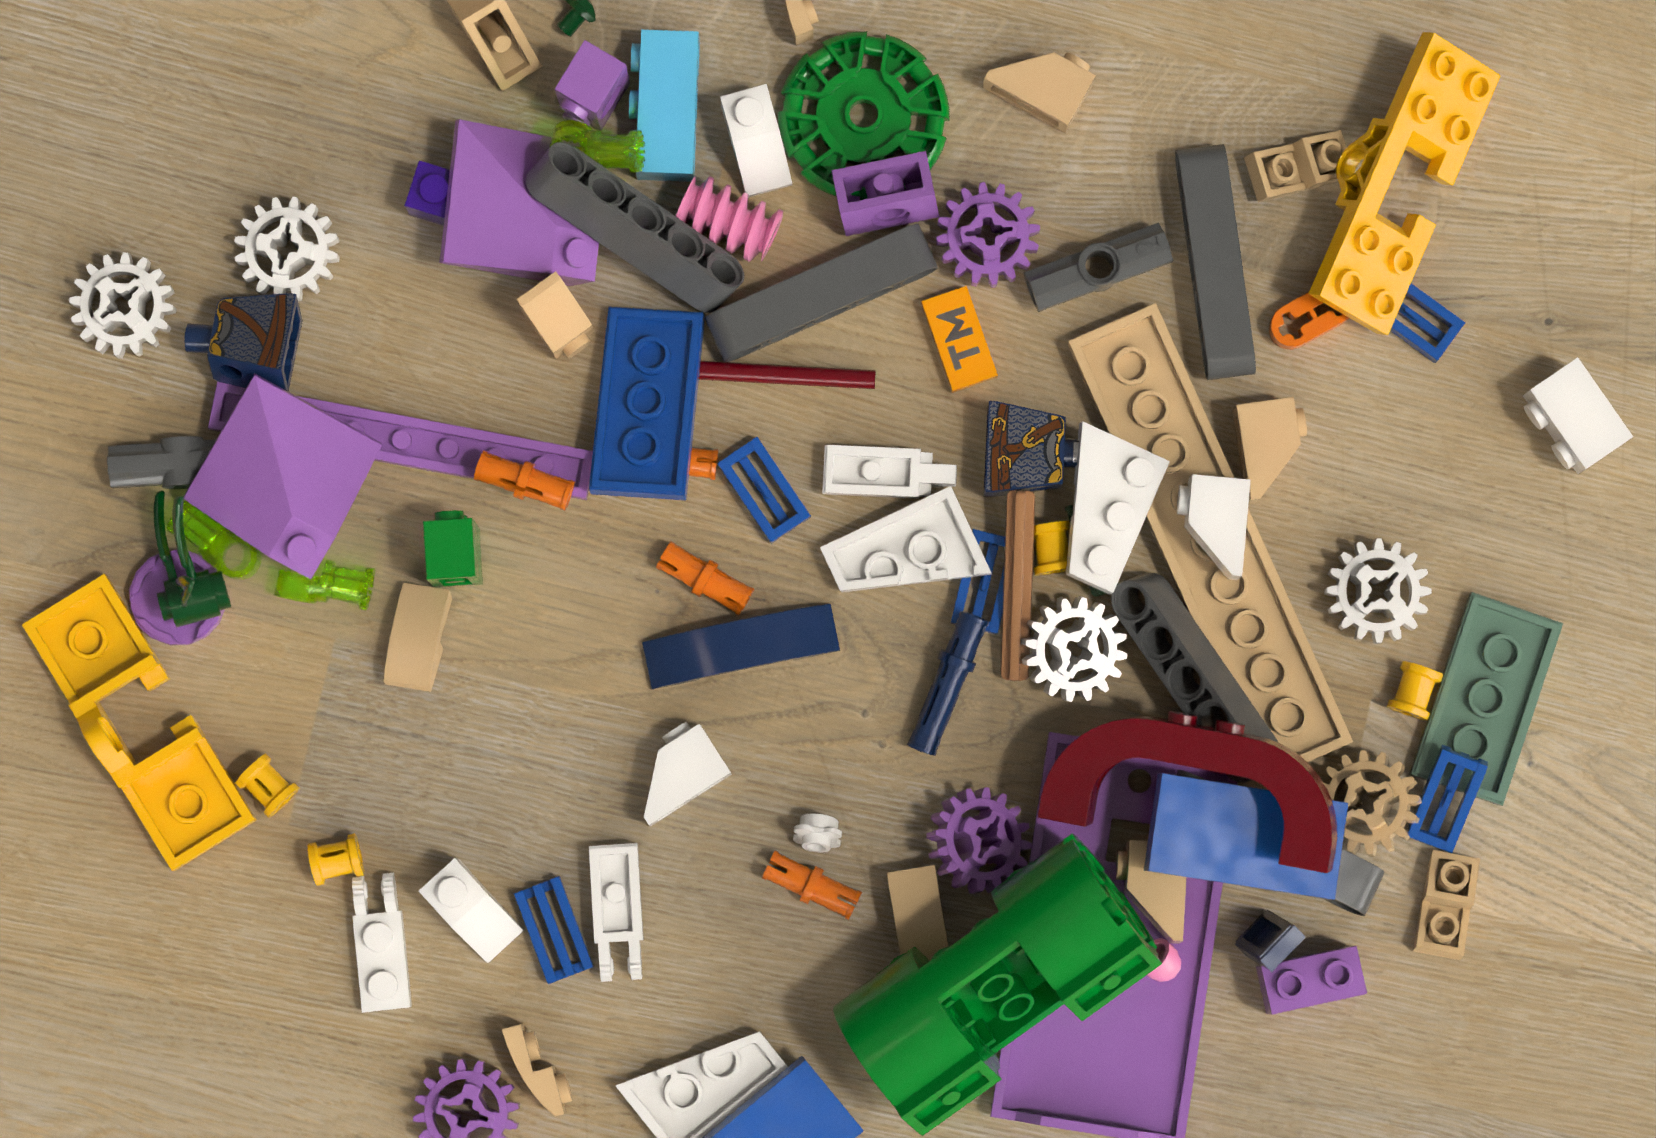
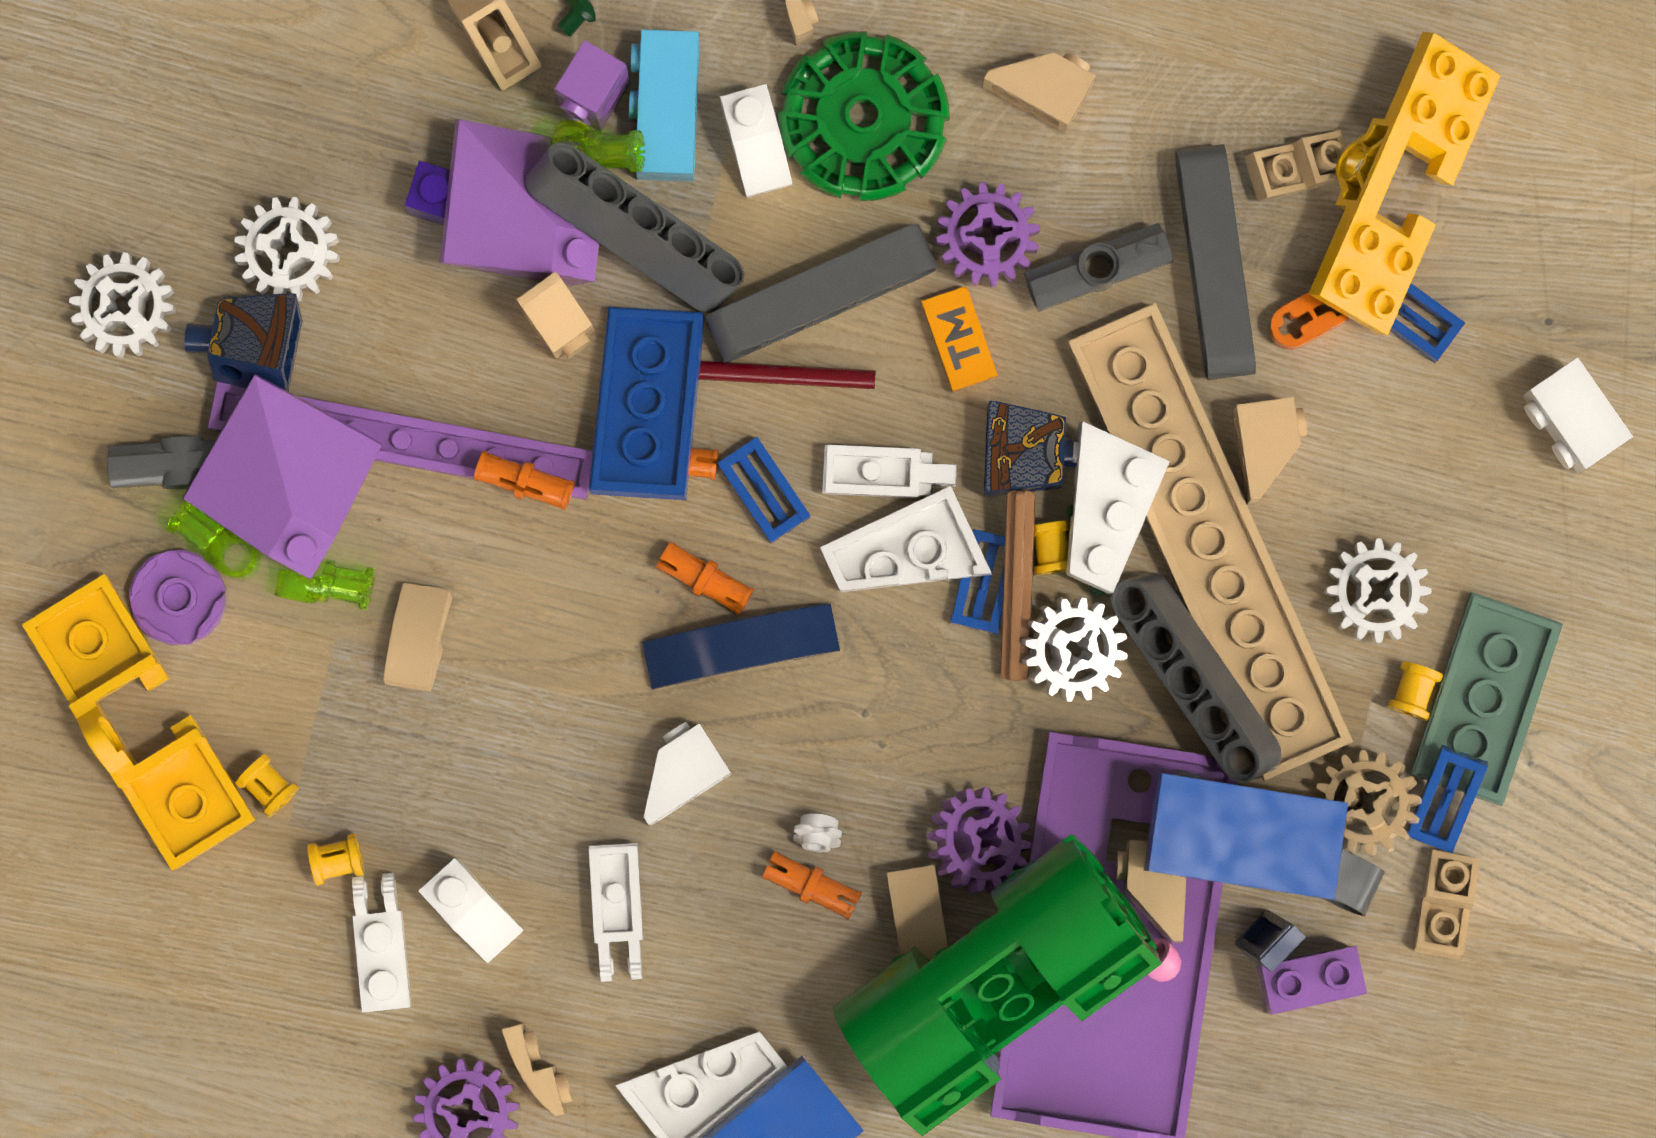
(190, 596): dark green plant -> none
(452, 550): green brick -> none
(534, 933): blue tile -> none
(729, 219): bright pink piece -> none
(886, 199): medium lavender brick -> none
(950, 676): dark blue pin -> none
(1217, 518): white slope -> none
(1305, 802): dark red arch -> none

